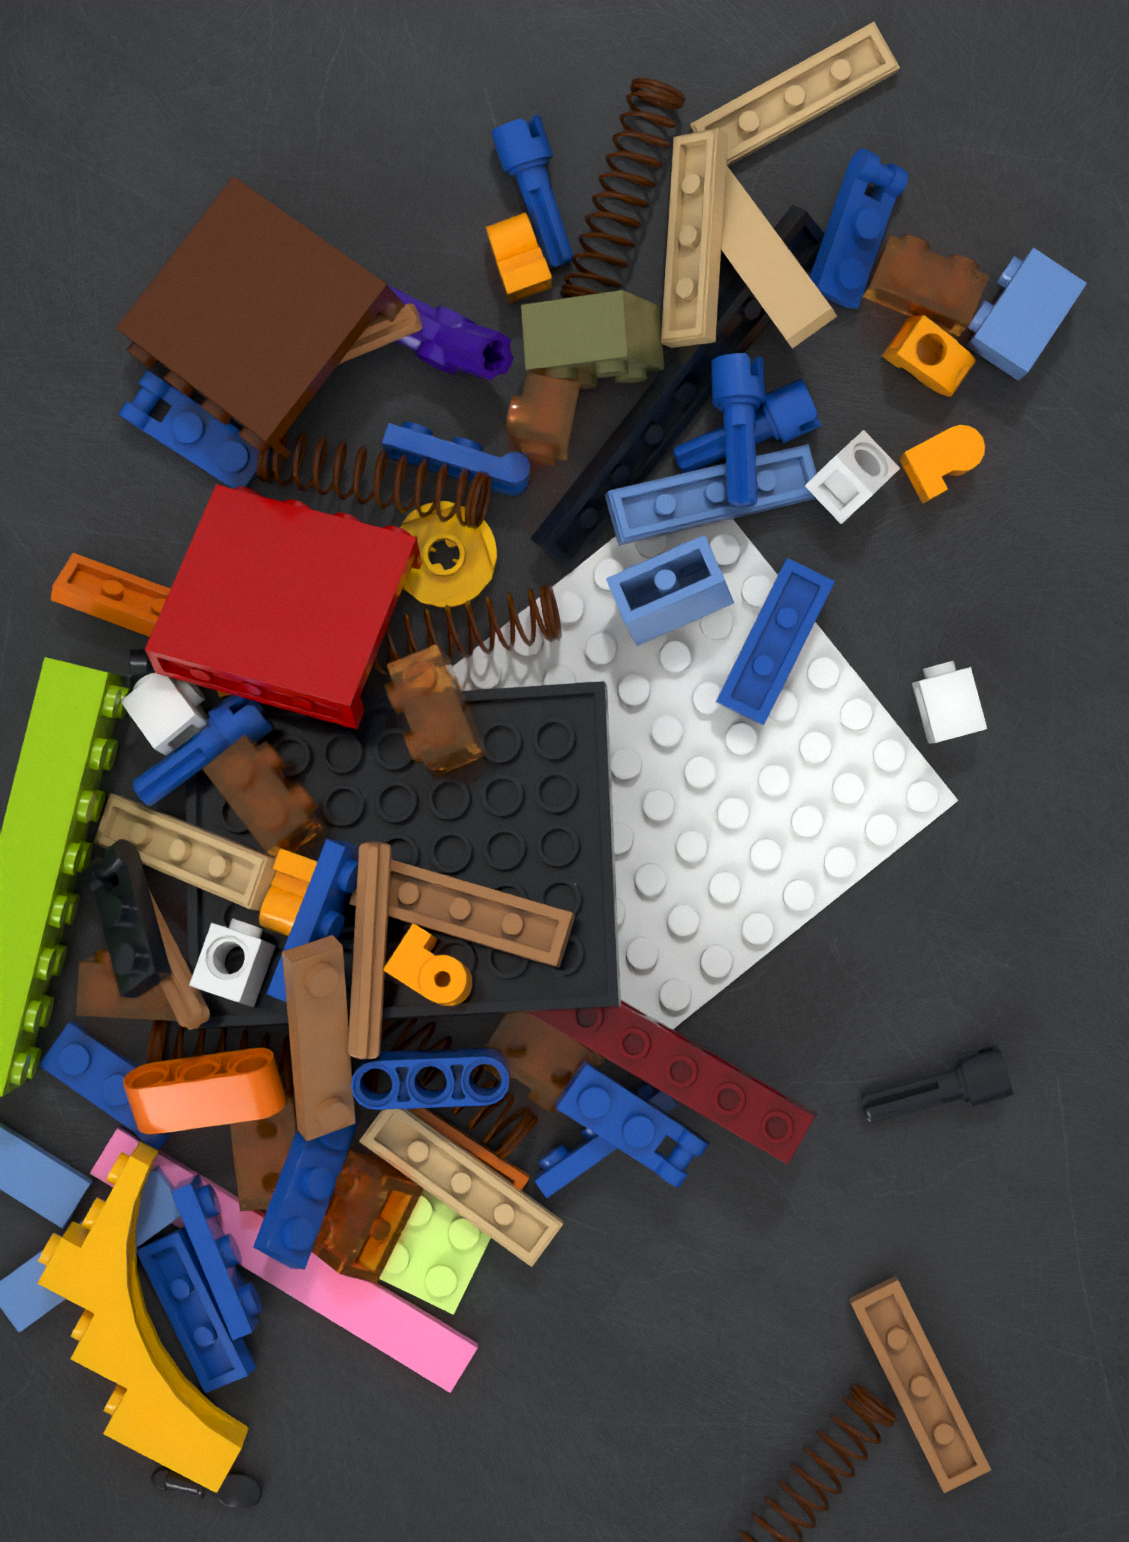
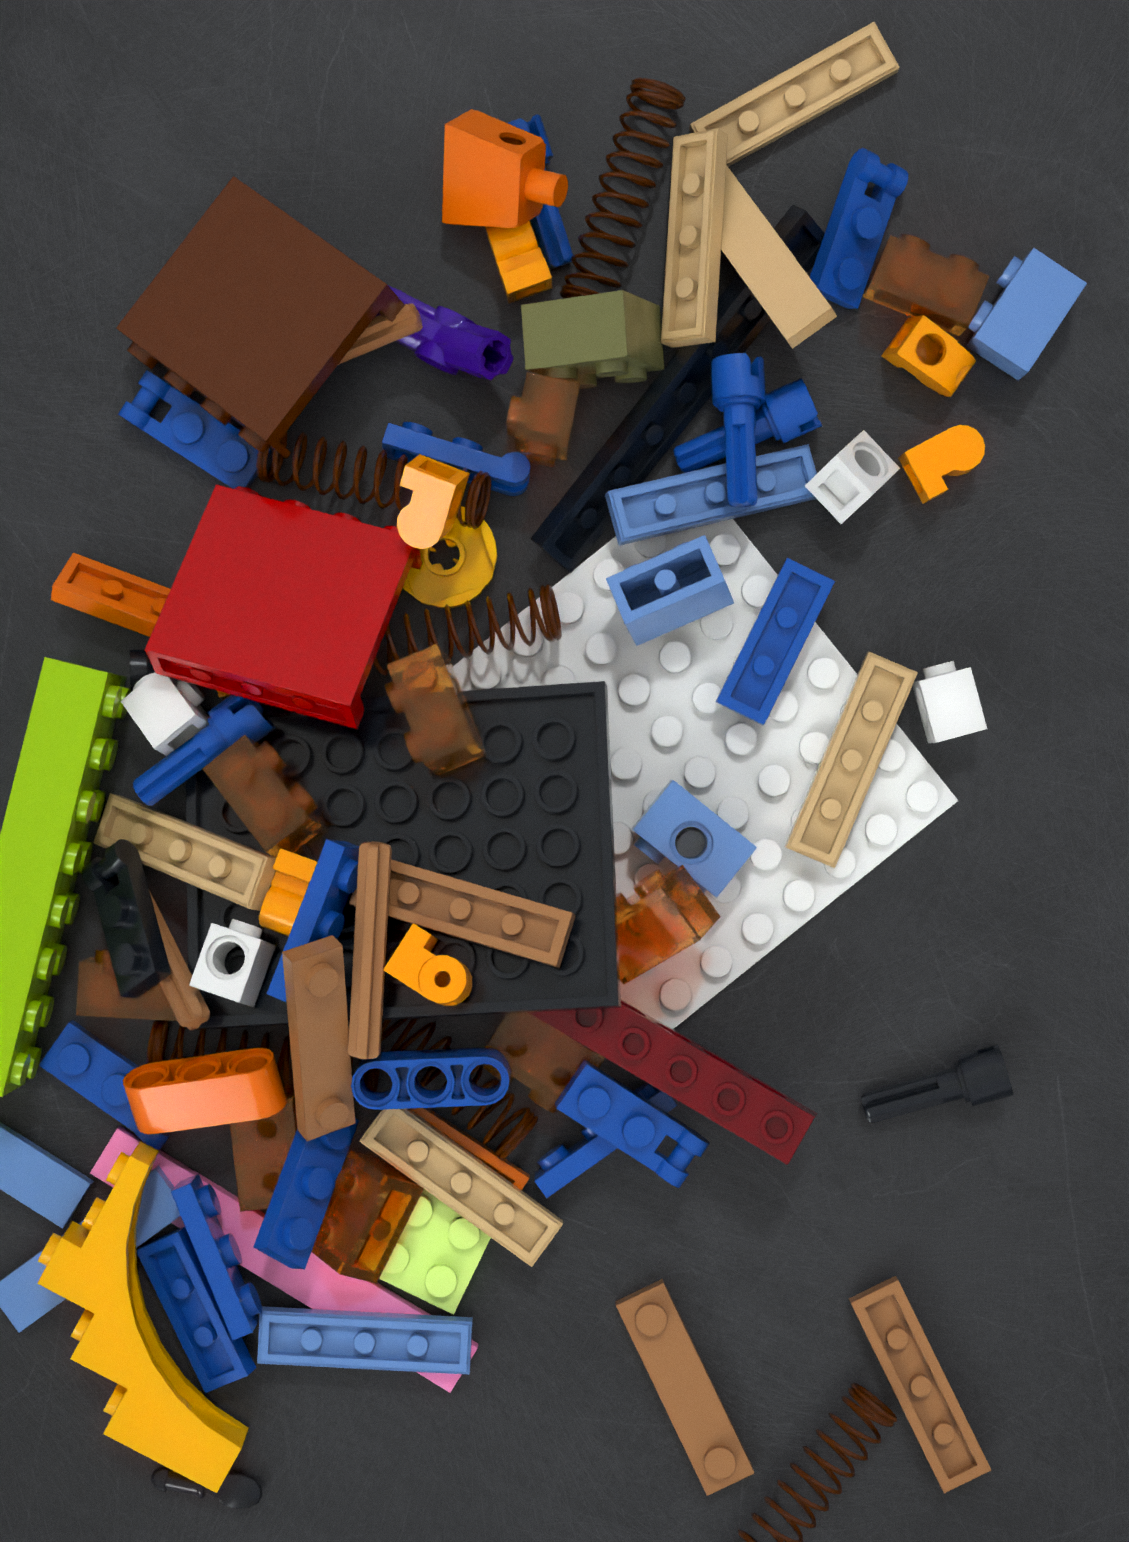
(365, 1340): none -> medium blue tile
(433, 503): none -> light orange leg
(495, 173): none -> orange torso
(660, 920): none -> clear orange brick
(677, 809): none -> medium blue brick
(684, 1387): none -> medium nougat plate
(851, 759): none -> tan tile

